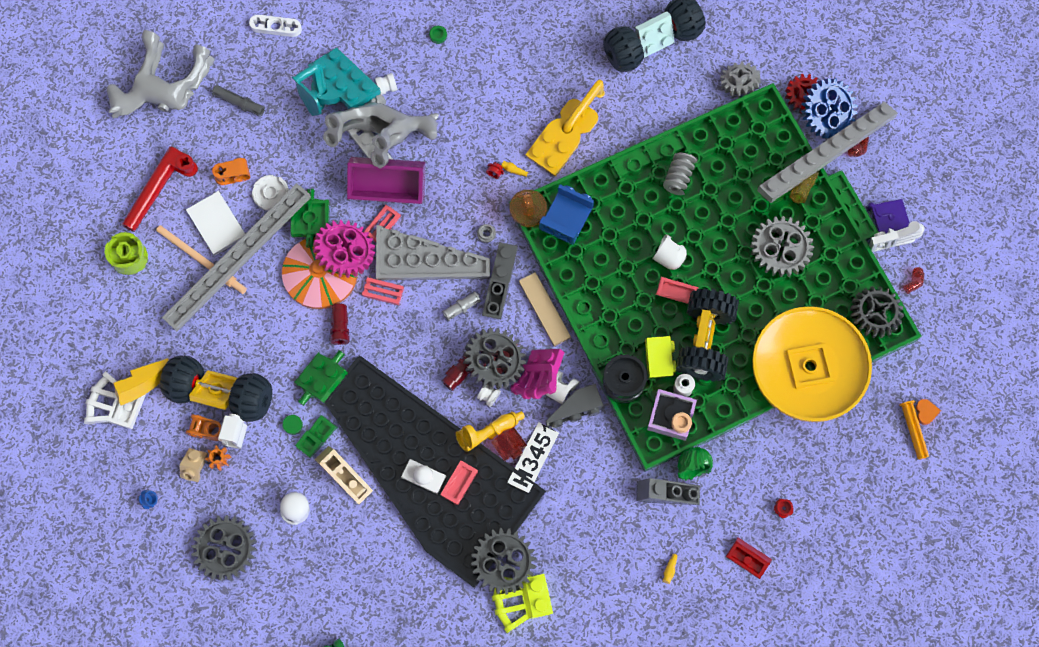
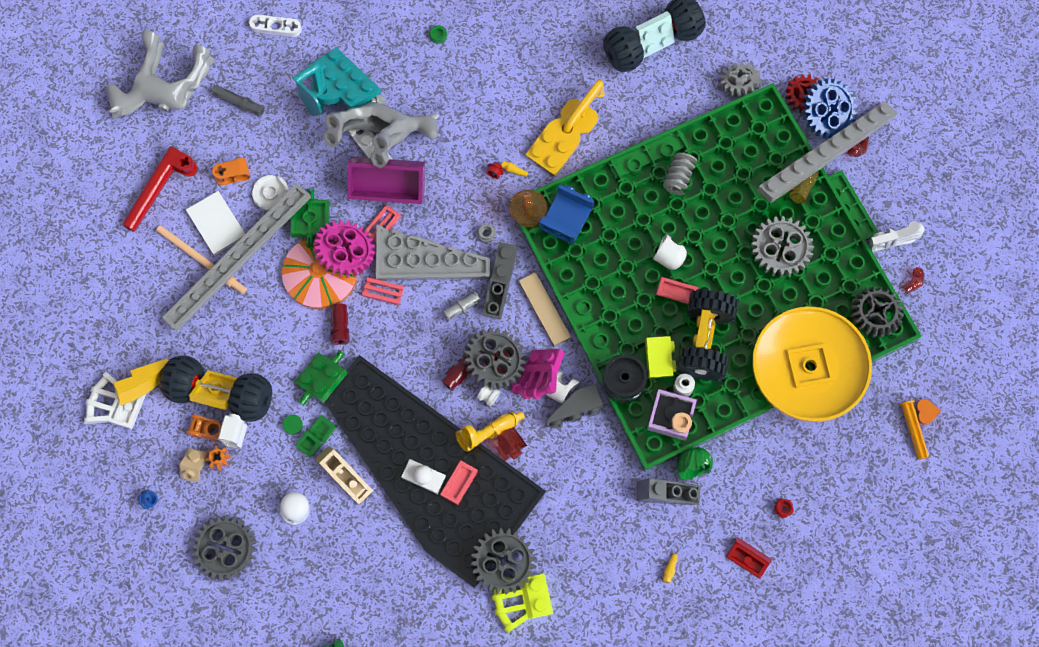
(126, 253): lime brick -> none
(386, 83): white wheel -> none
(533, 456): white sticker -> none
(889, 215): dark purple hat -> none

